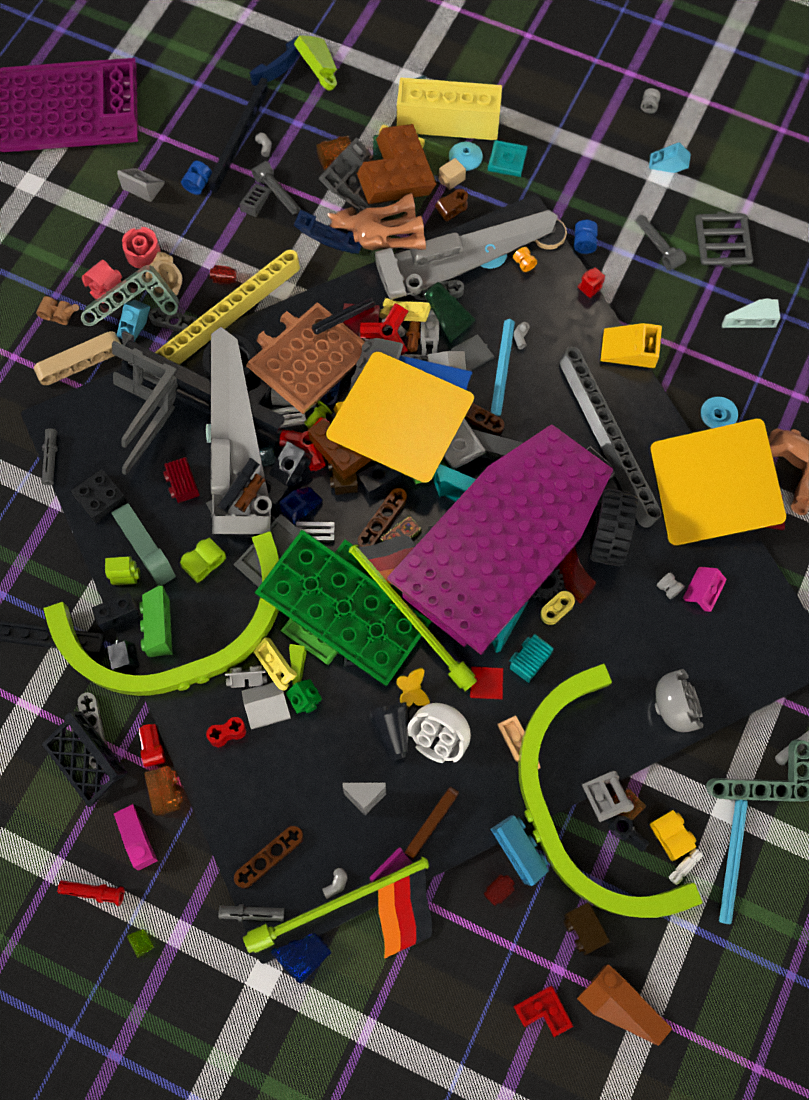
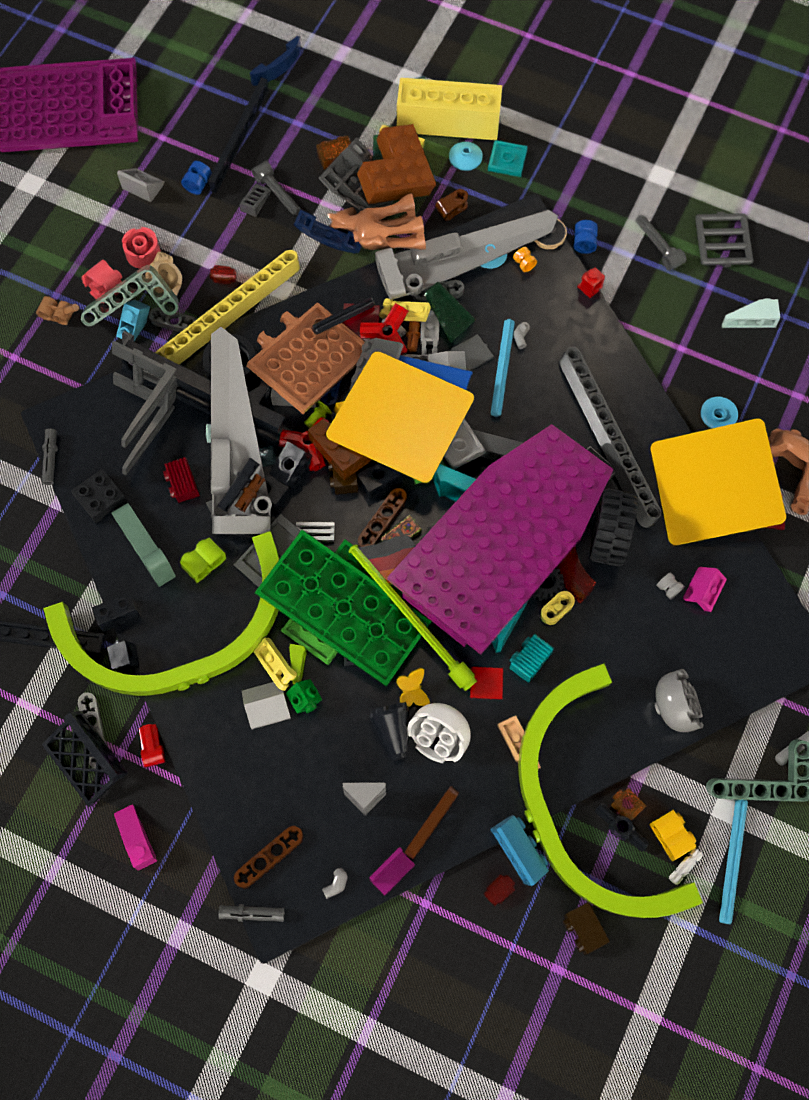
(76, 358): tan beam -> none
(100, 893): red pin -> none
(121, 570): lime brick -> none
(140, 942): clear neon green slope -> none
(156, 623): bright green slope -> none
(163, 791): clear orange brick -> none
(226, 732): red axle -> none
(238, 676): light grey hinge -> none
(265, 141): light grey arm -> none
(293, 419): white tile -> none
(299, 503): clear blue slope -> none
(302, 956): clear blue slope -> none
(318, 58): lime piece -> none
(401, 910): flag -> none
(452, 173): tan brick -> none
(474, 410): reddish brown beam -> none
(545, 1005): red tile -> none
(601, 799): light grey plate -> none
(618, 1002): dark orange wedge -> none
(632, 345): yellow slope -> none
(650, 100): light grey wheel -> none
(670, 159): medium azure slope -> none

